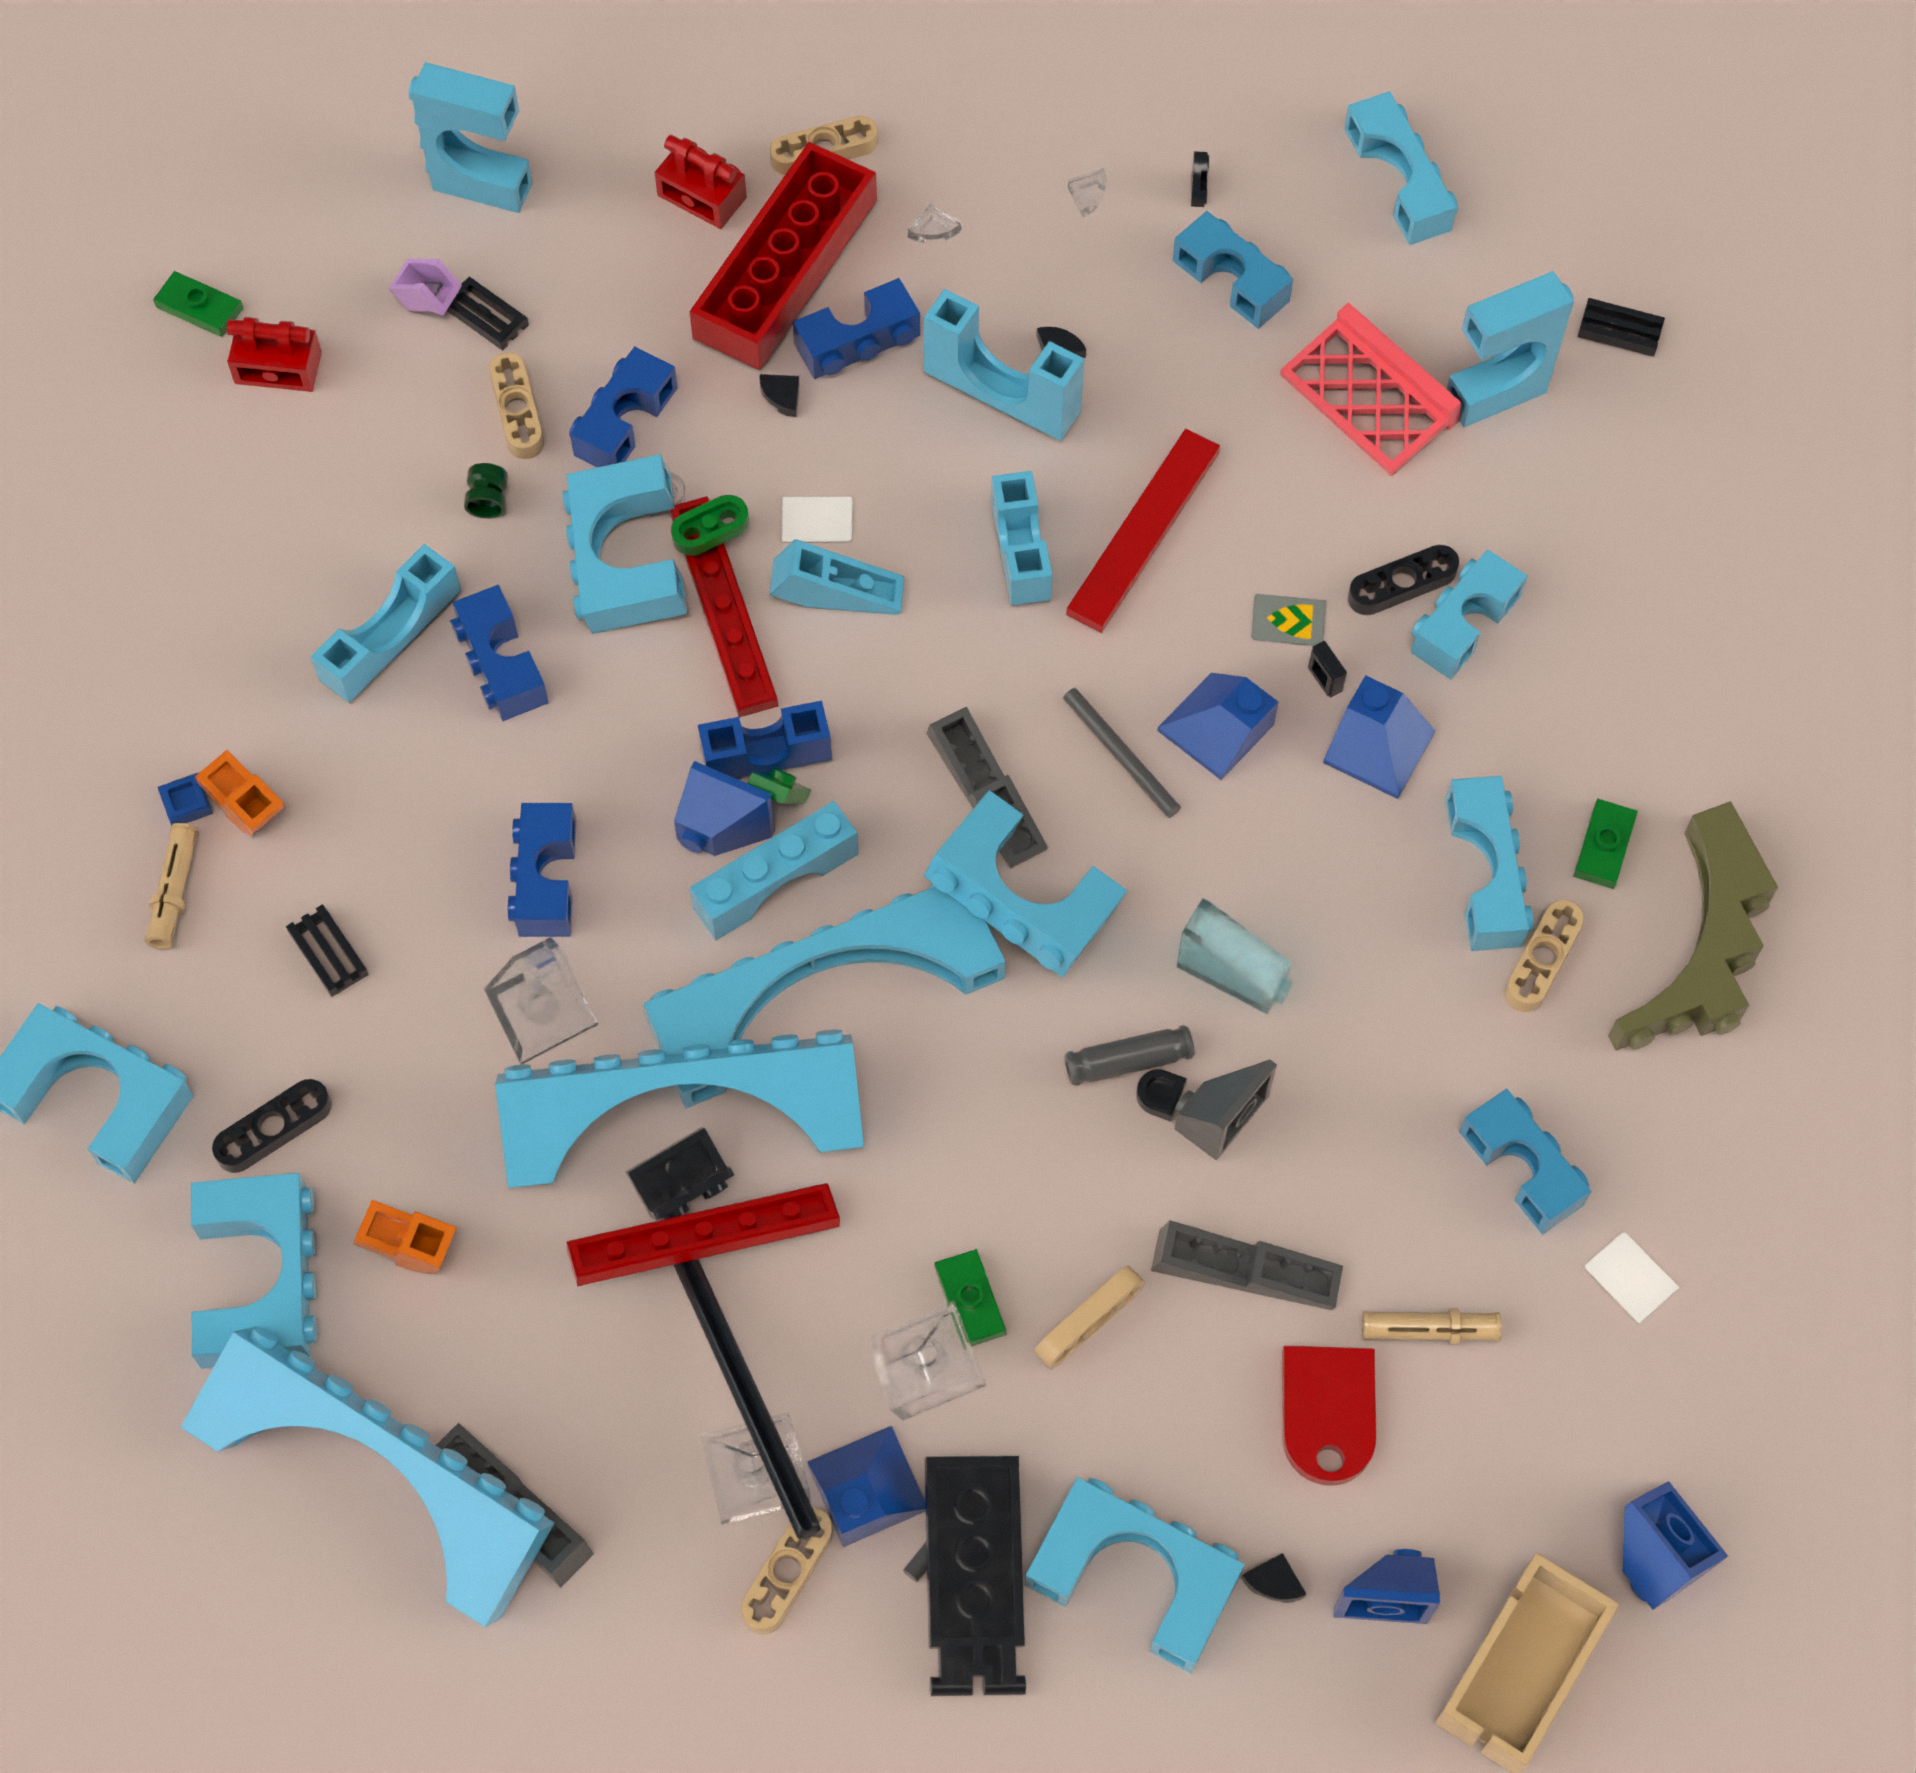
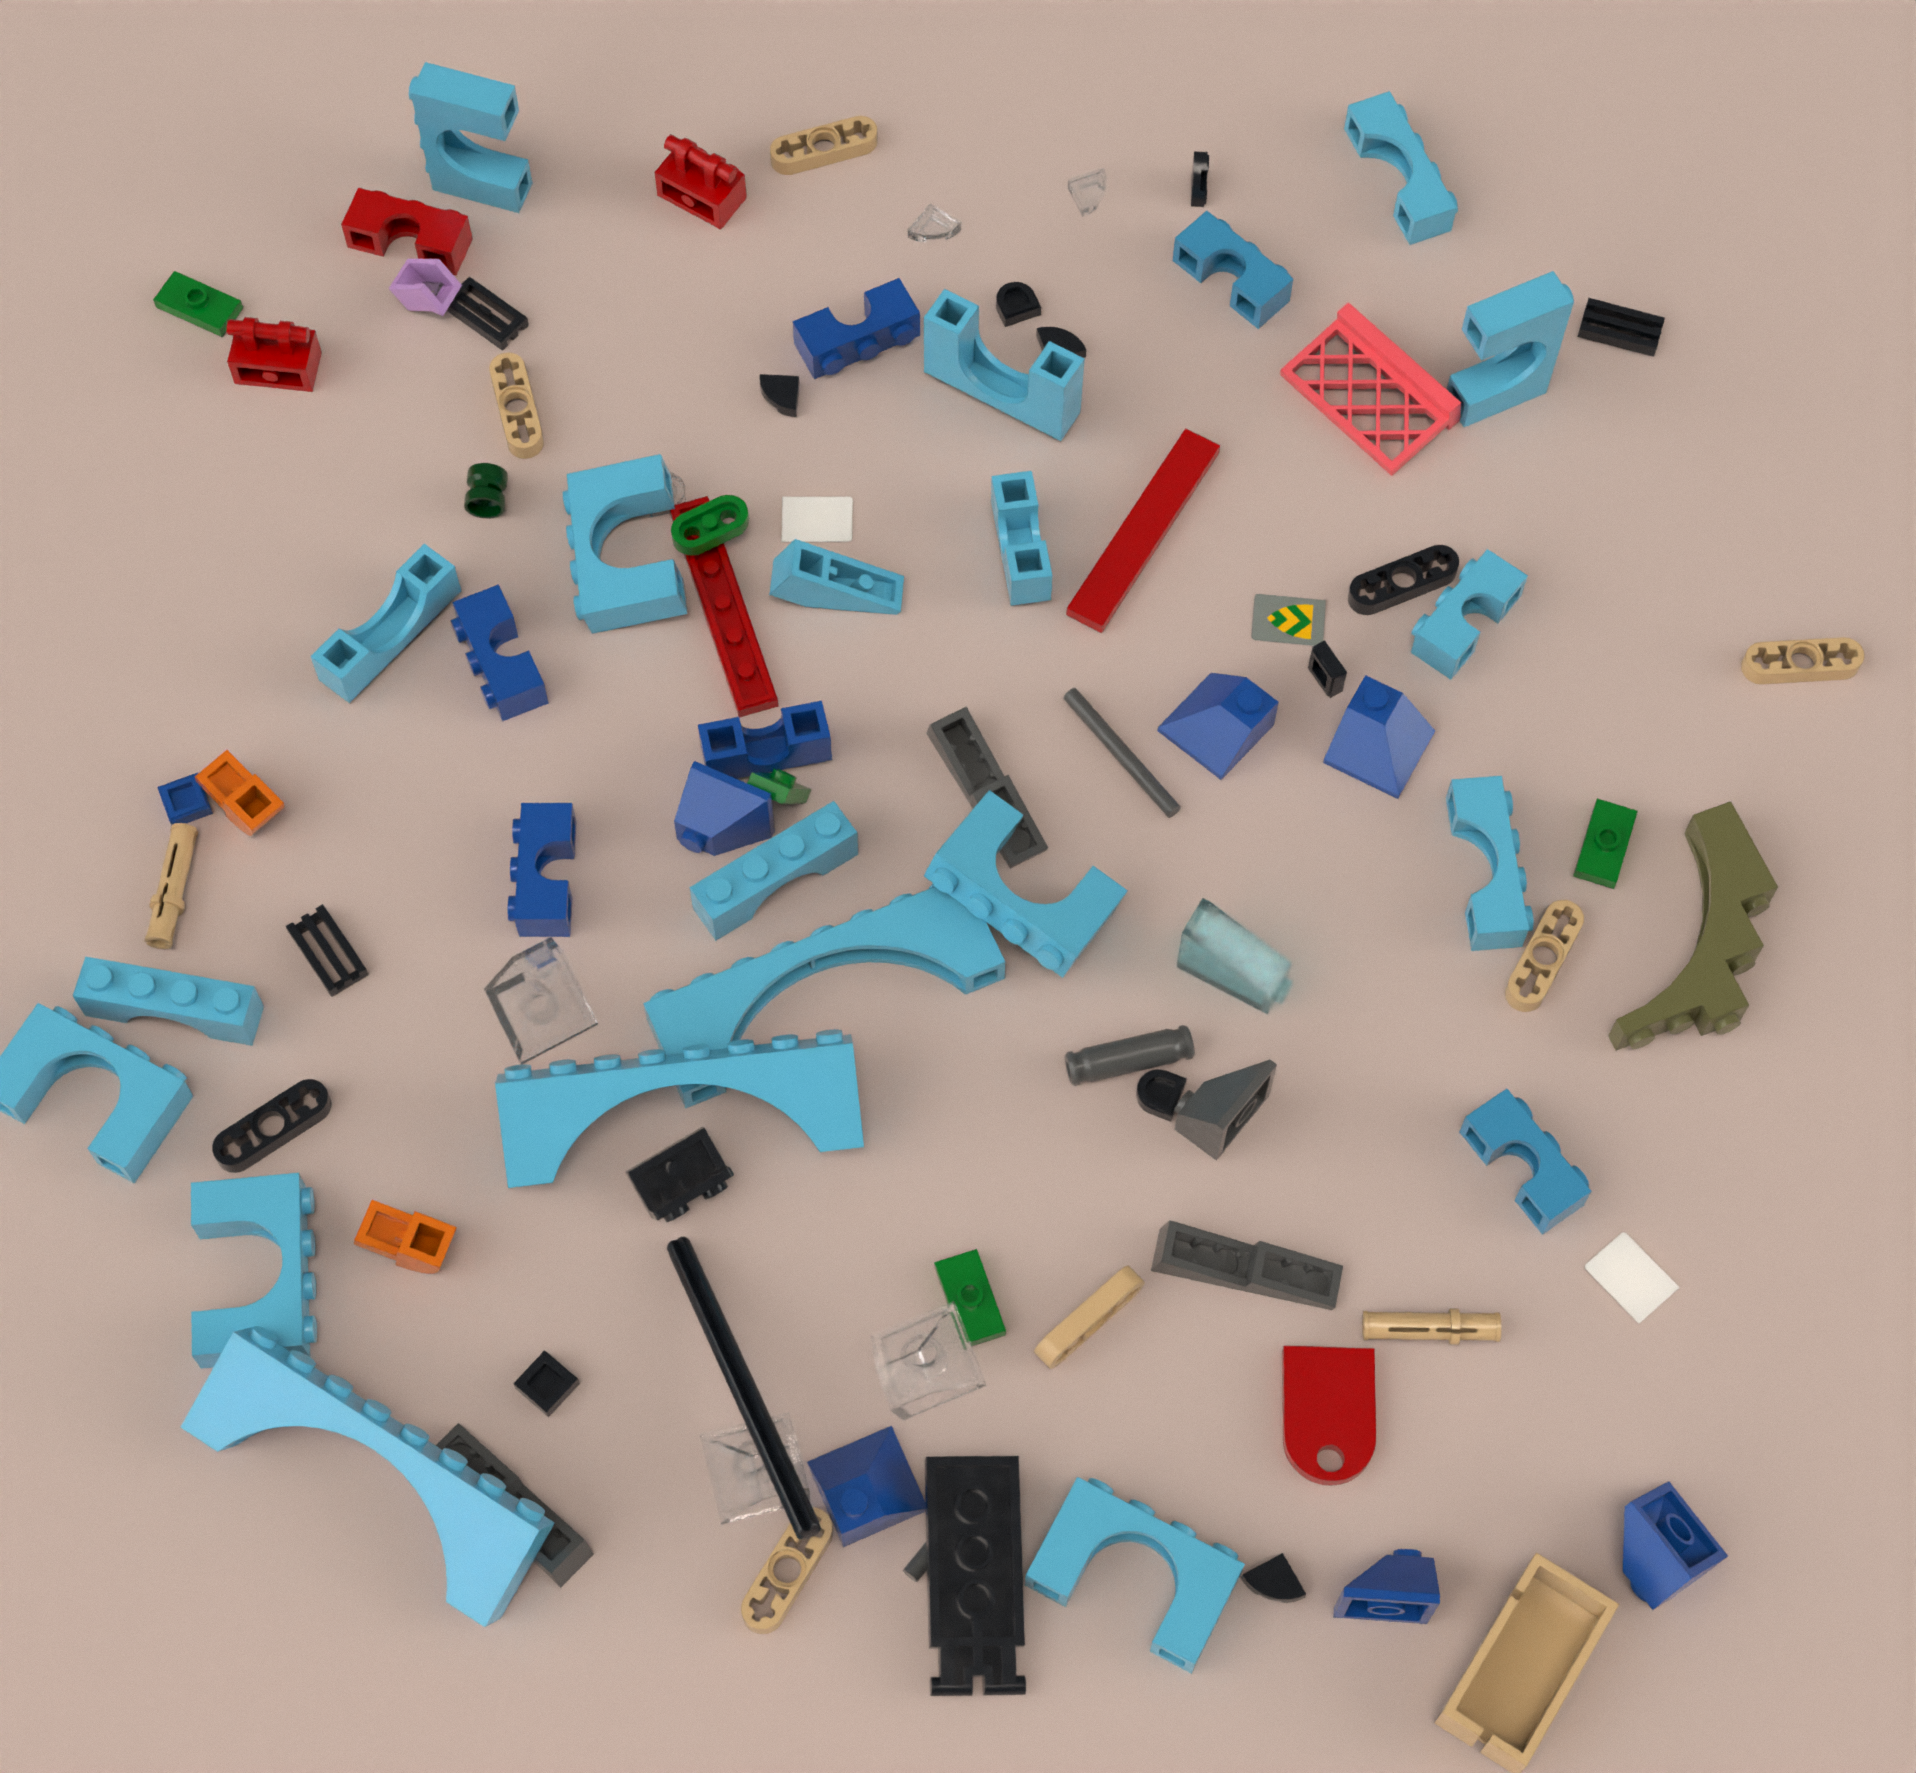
(210, 1005): none -> medium azure arch
(379, 219): none -> red arch
(546, 1383): none -> black tile
(636, 384): blue arch -> none
(702, 1234): red tile -> none
(783, 256): red brick -> none
(1016, 303): none -> black tile
(1817, 649): none -> tan beam

